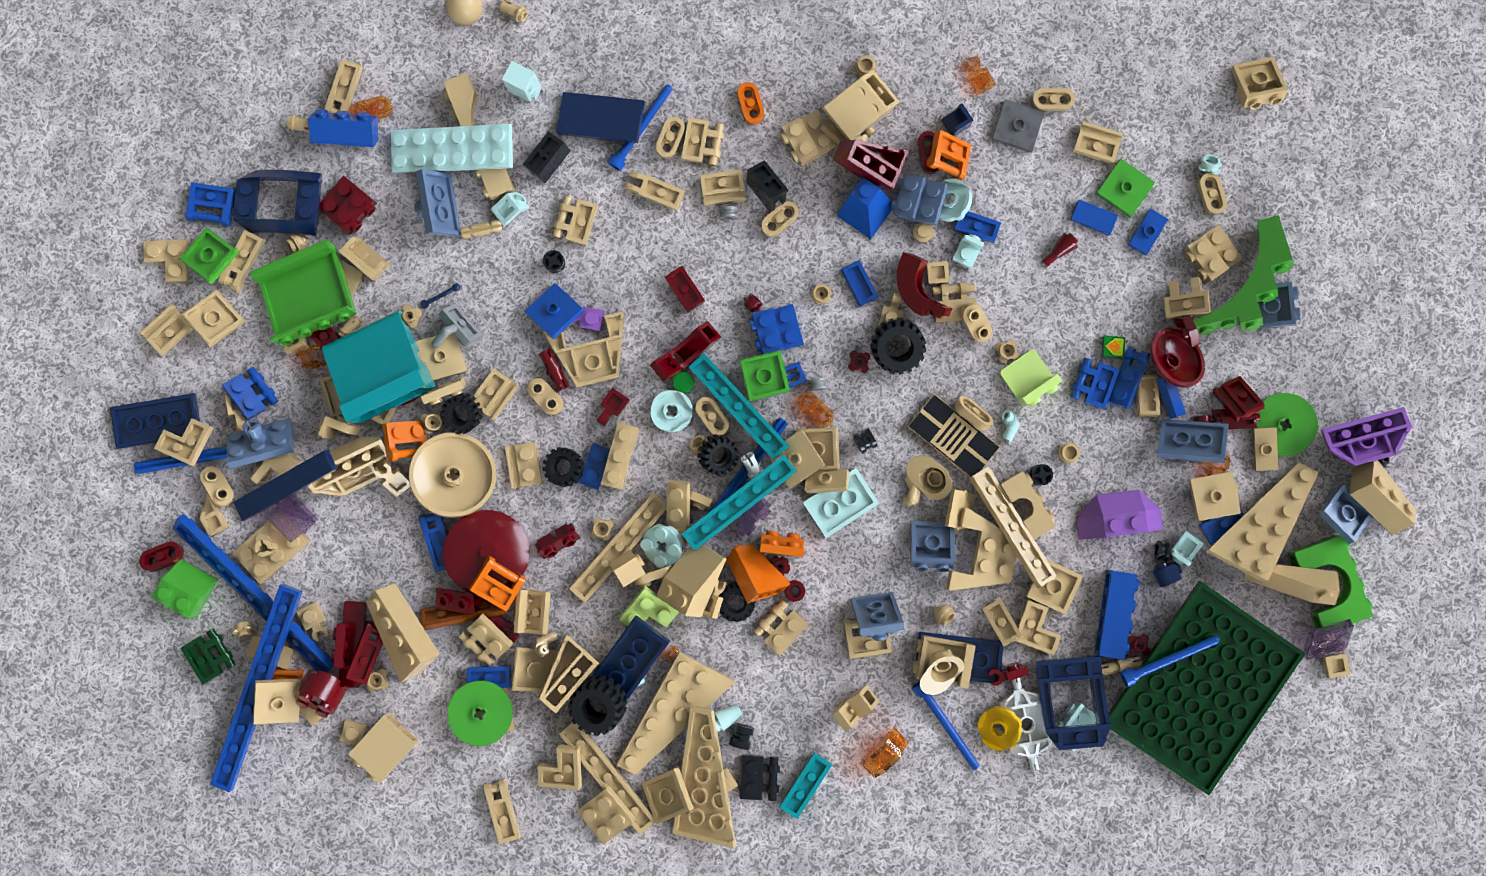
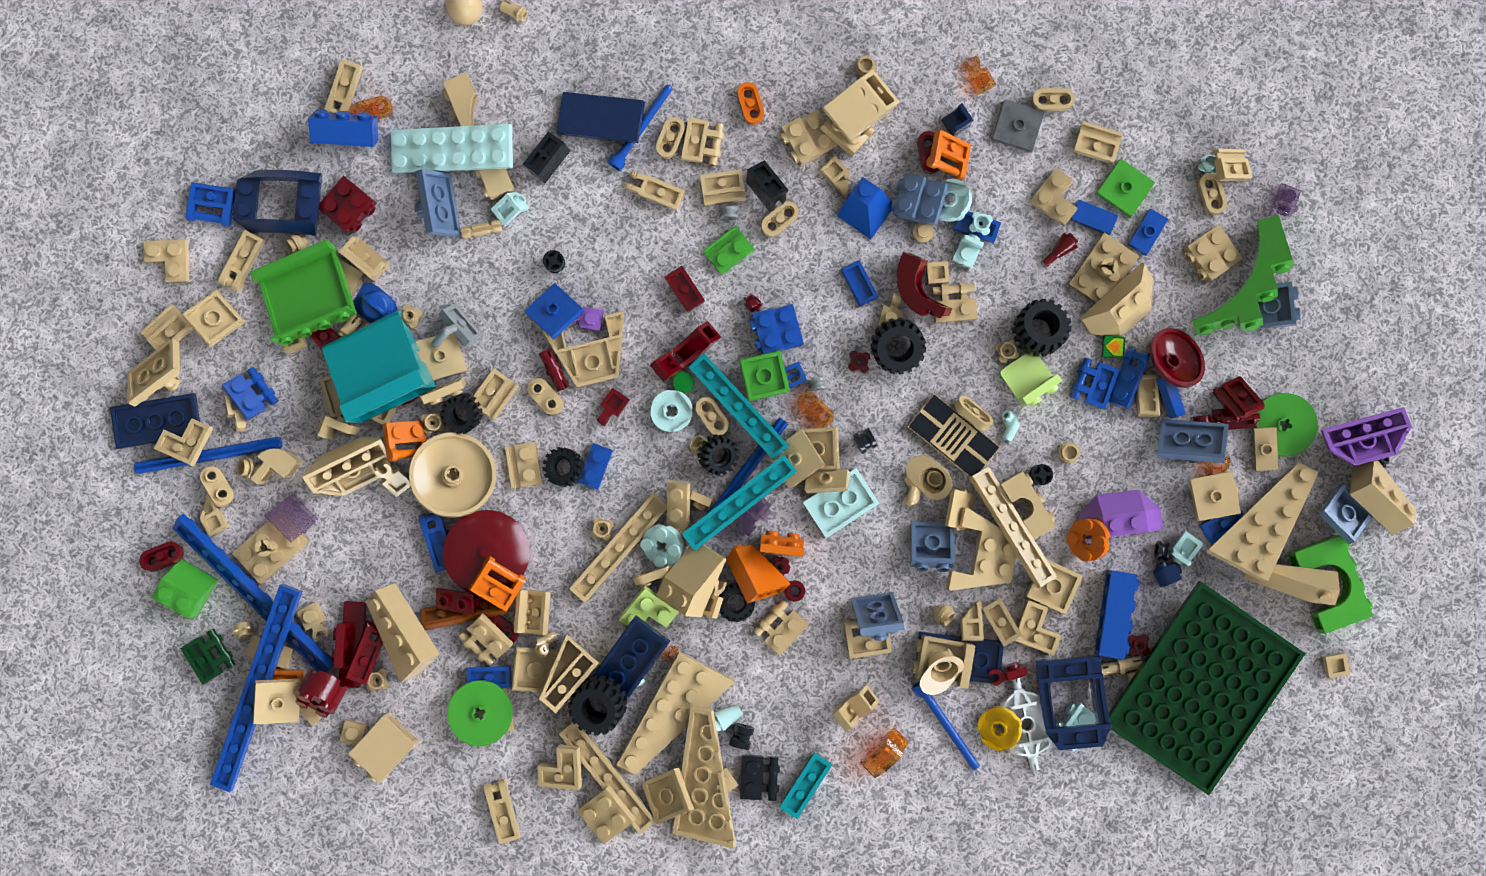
(155, 372): none -> tan plate
(209, 255): bright green plate -> none
(245, 467): none -> tan plate
(259, 442): sand blue plate -> none
(285, 485): dark blue tile -> none
(296, 123): tan pin -> none
(314, 363): clear orange piece -> none
(373, 303): none -> blue piece
(425, 303): dark blue hinge -> none
(521, 82): light aqua brick -> none
(549, 546): dark red hinge -> none
(581, 222): tan plate -> none
(620, 455): tan arch -> none
(627, 567): tan brick -> none
(728, 250): none -> bright green plate
(752, 466): white pin -> none
(826, 294): tan plate -> none
(837, 175): none -> tan tile
(872, 161): dark red wedge -> none
(971, 624): none -> tan tile
(977, 323): tan plate -> none
(985, 219): none -> light aqua plate
(1033, 341): none -> black tyre
(1050, 200): none -> tan plate
(1077, 539): none -> orange plate
(1103, 268): none -> tan plate
(1122, 305): none -> tan wedge
(1130, 676): blue piece -> none
(1186, 304): tan plate -> none
(1188, 330): dark red plate -> none
(1232, 165): none -> tan plate
(1259, 83): tan plate -> none
(1286, 200): none -> clear purple bracket
(1328, 639): clear purple plate -> none

